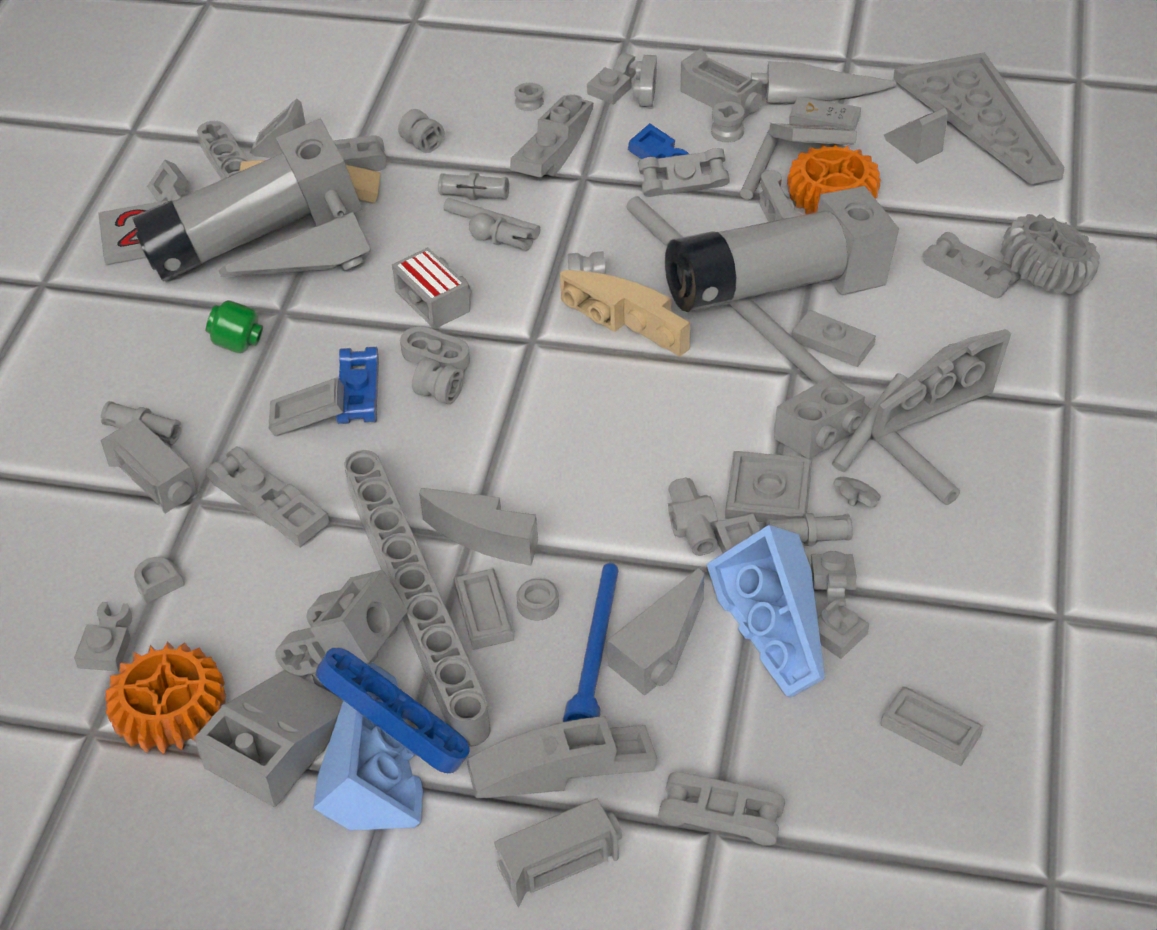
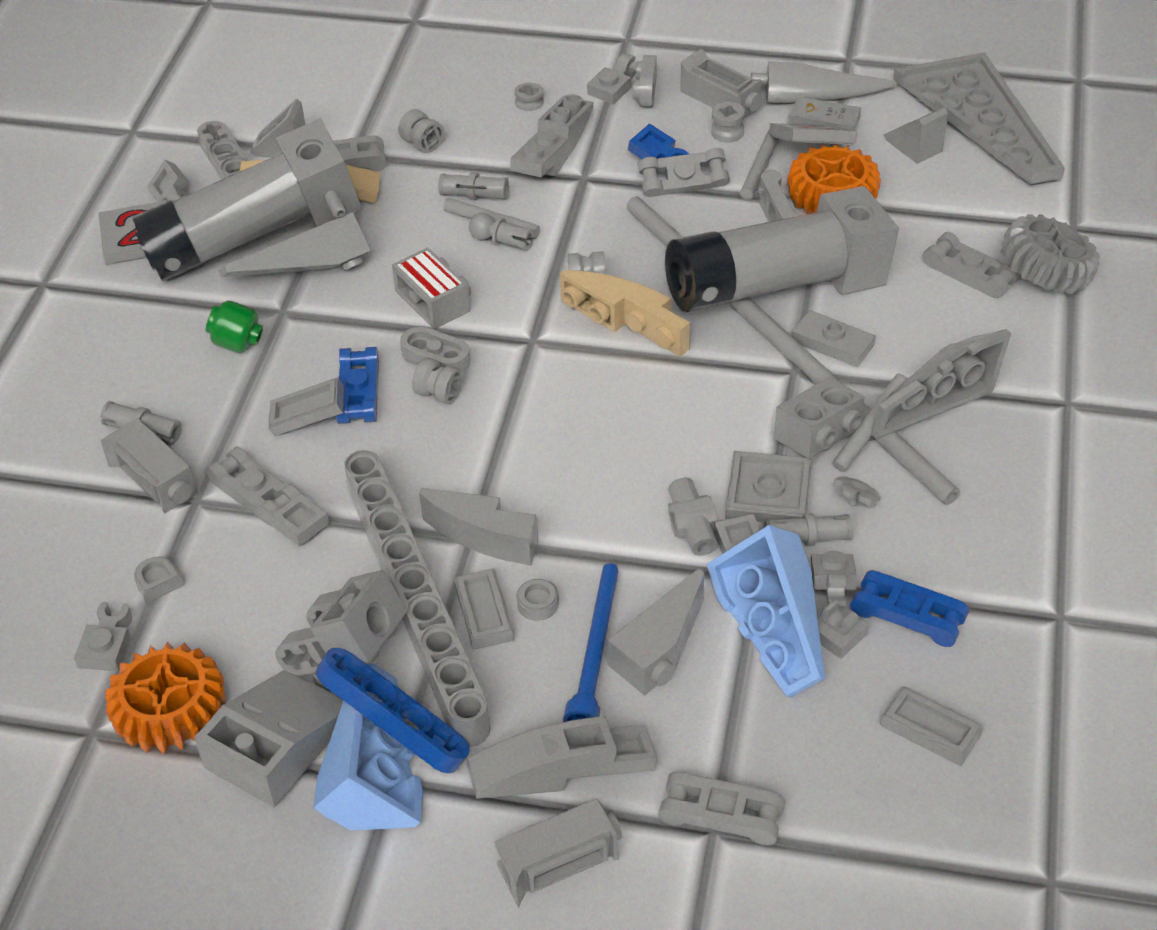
(910, 607): none -> blue plate

